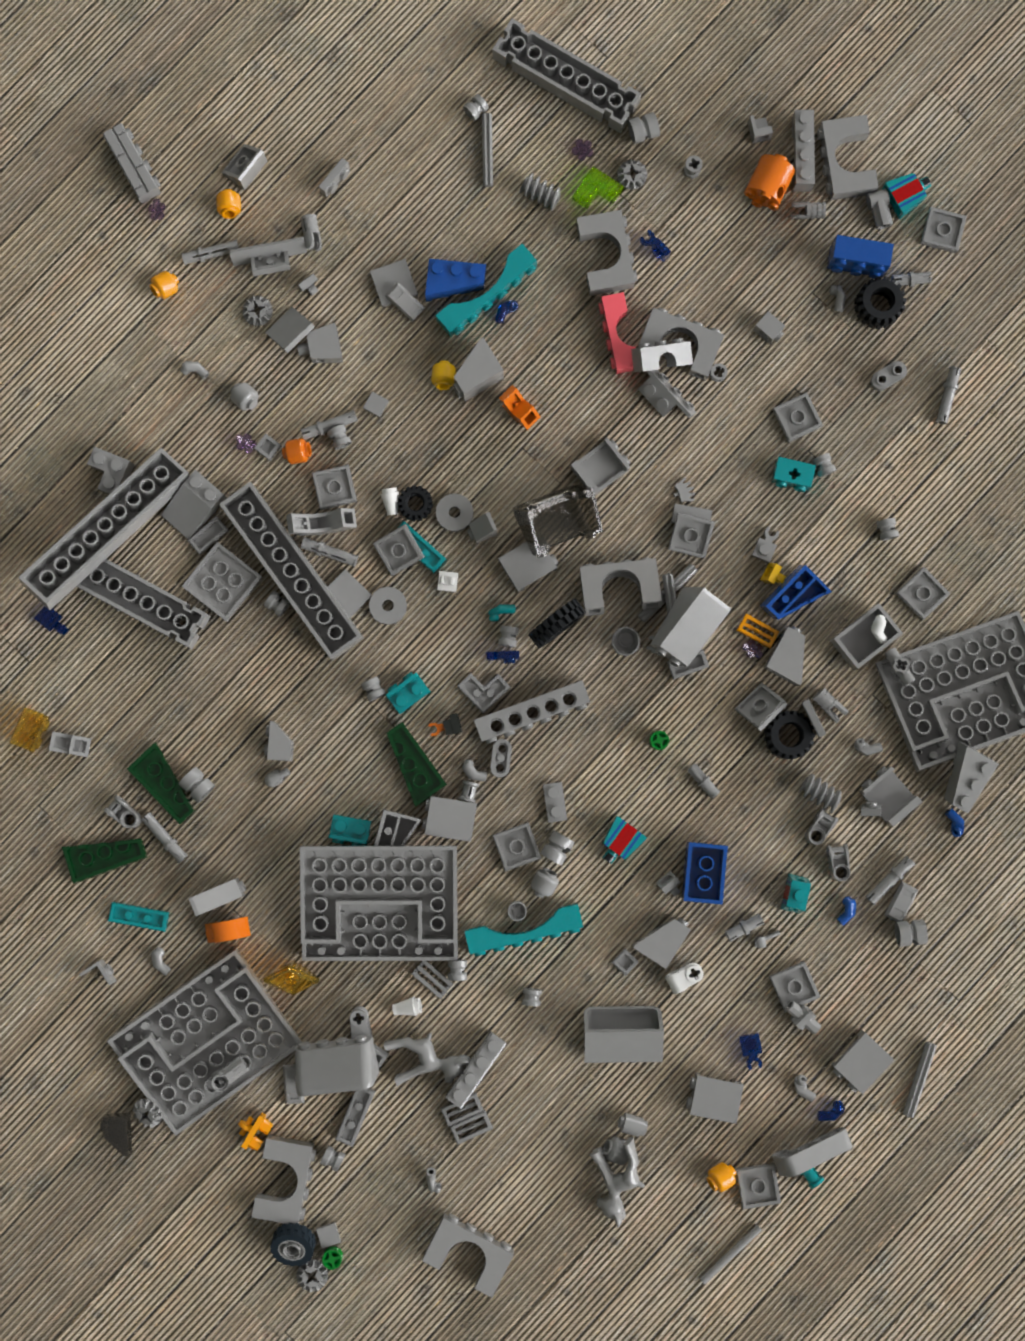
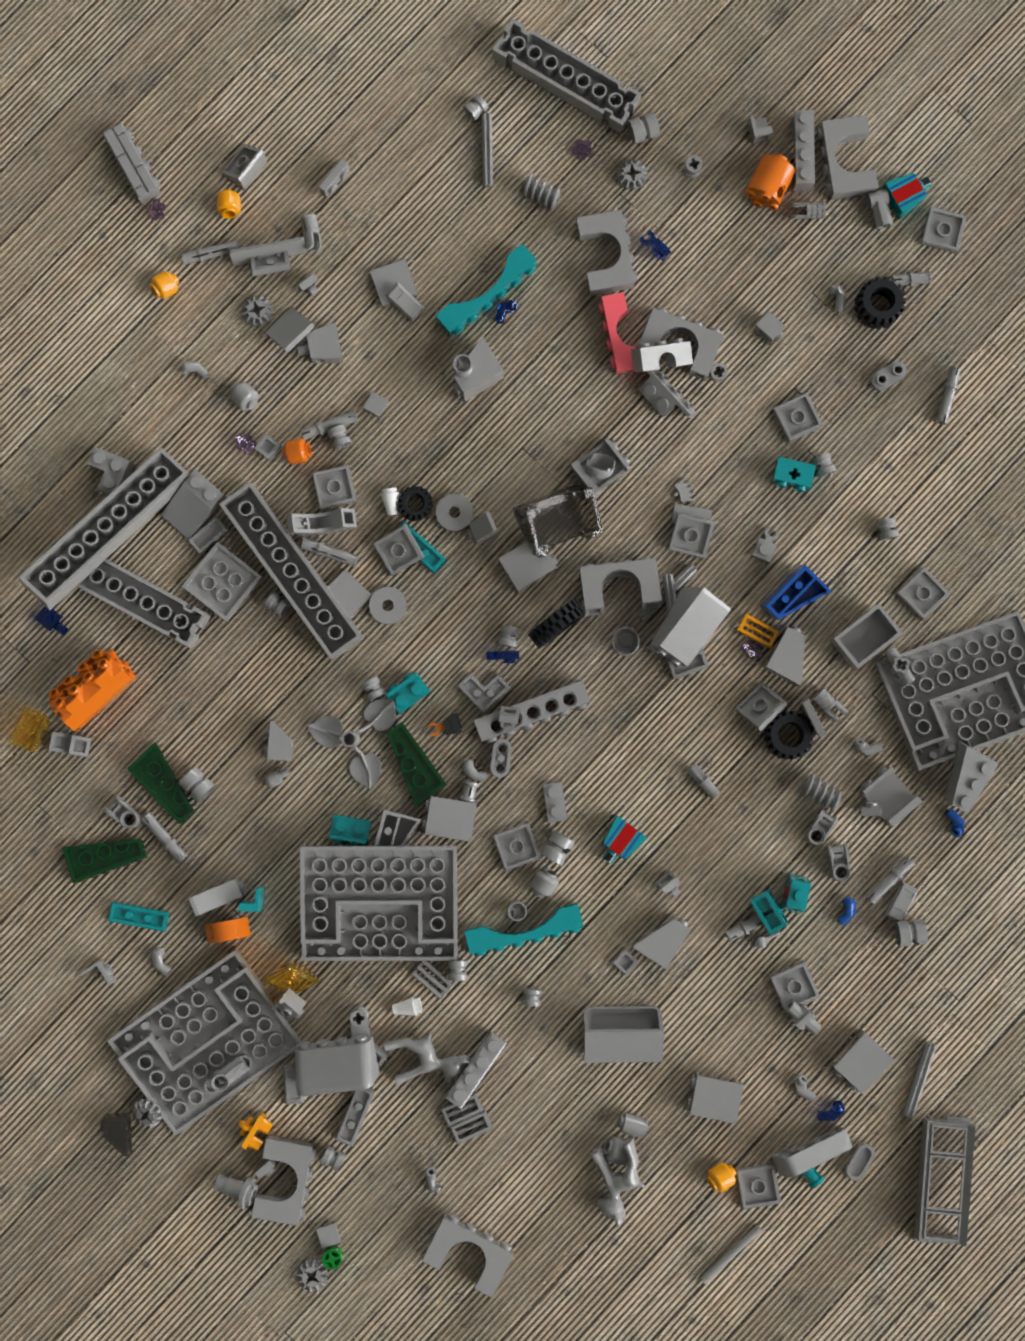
(97, 684): none -> orange brick
(241, 1190): none -> light grey piece
(257, 905): none -> teal panel
(266, 1169): none -> light grey plate
(289, 1004): none -> light grey brick
(293, 1244): black wheel -> none
(328, 734): none -> light grey plant
(443, 375): yellow head -> none
(447, 581): white tile -> none
(453, 278): blue wedge -> none
(460, 362): none -> light grey wheel
(501, 609): teal arm -> none
(509, 715): none -> light grey tile
(519, 408): orange brick -> none
(597, 184): clear neon green plate -> none
(600, 466): none -> light grey hair
(662, 739): green wheel -> none
(681, 979): white piece -> none
(704, 873): blue brick -> none
(750, 1047): clear blue plate -> none
(769, 911): none -> teal brick
(772, 574): yellow tile -> none
(859, 256): blue brick -> none
(859, 1161): none -> light grey tile
(878, 628): white arm -> none
(924, 1174): none -> light grey piece

